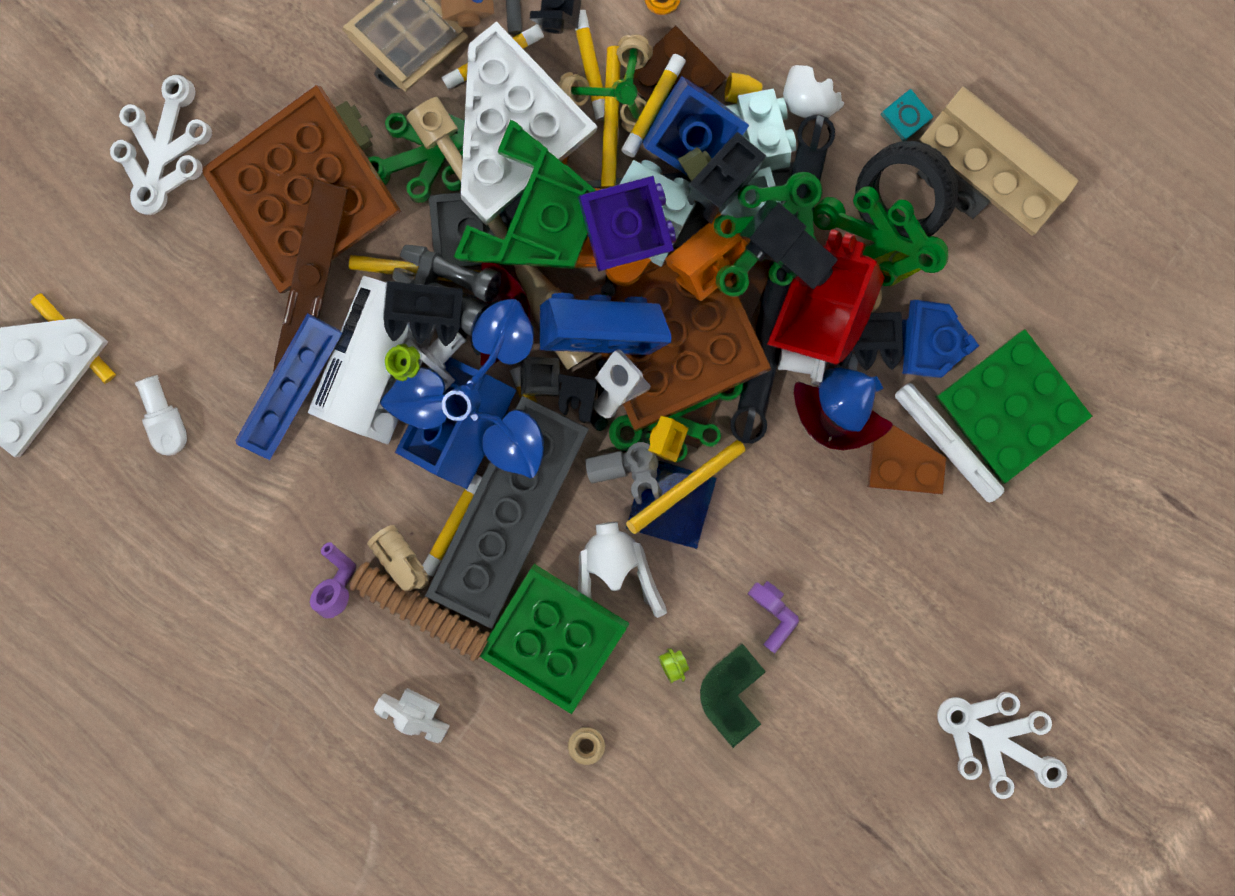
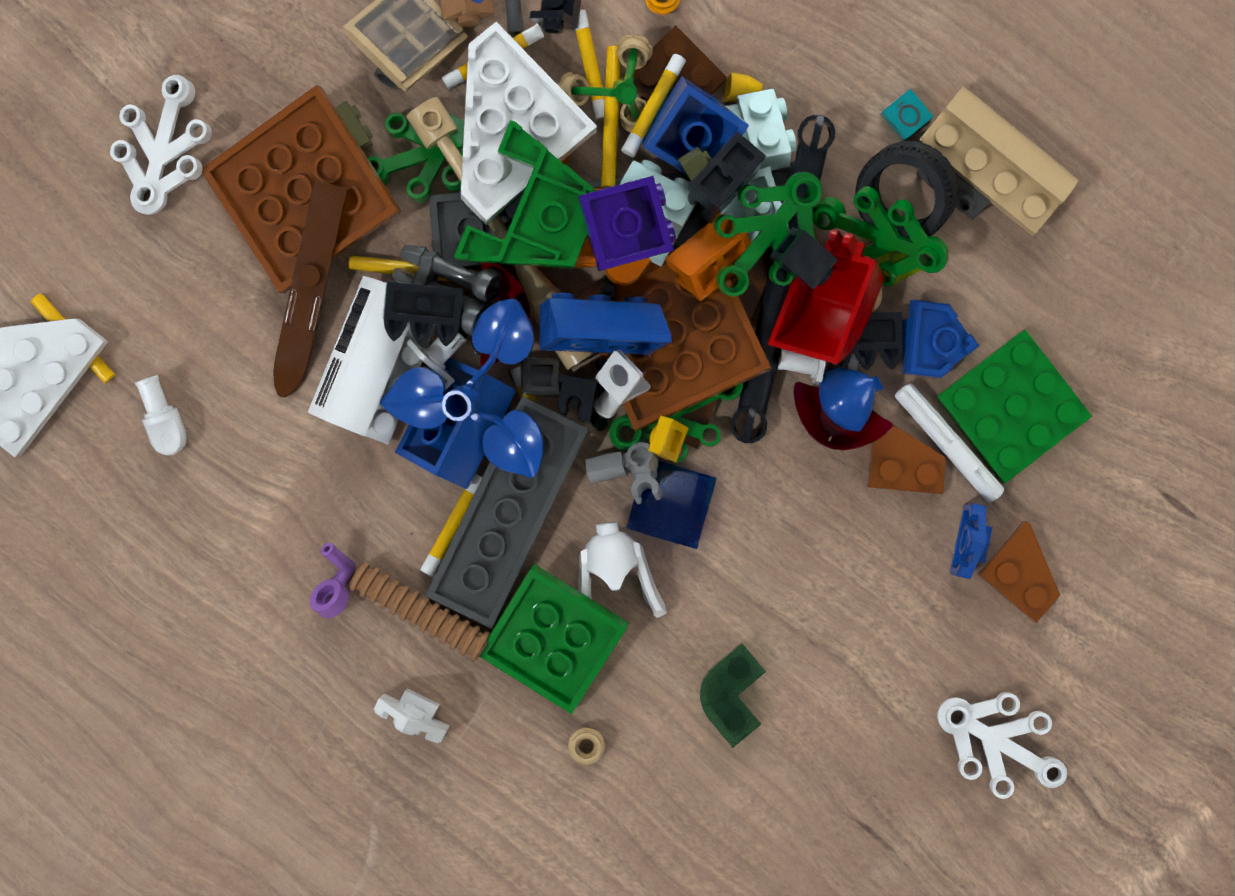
(288, 386): blue plate -> none
(395, 358): lime plate -> none
(398, 559): tan hinge -> none
(674, 665): lime plate -> none
(685, 487): yellow bar -> none
(769, 598): medium lavender plate -> none
(771, 232): black brick -> none
(807, 96): white hair -> none
(971, 541): none -> blue plate
(1022, 573): none -> dark orange wing

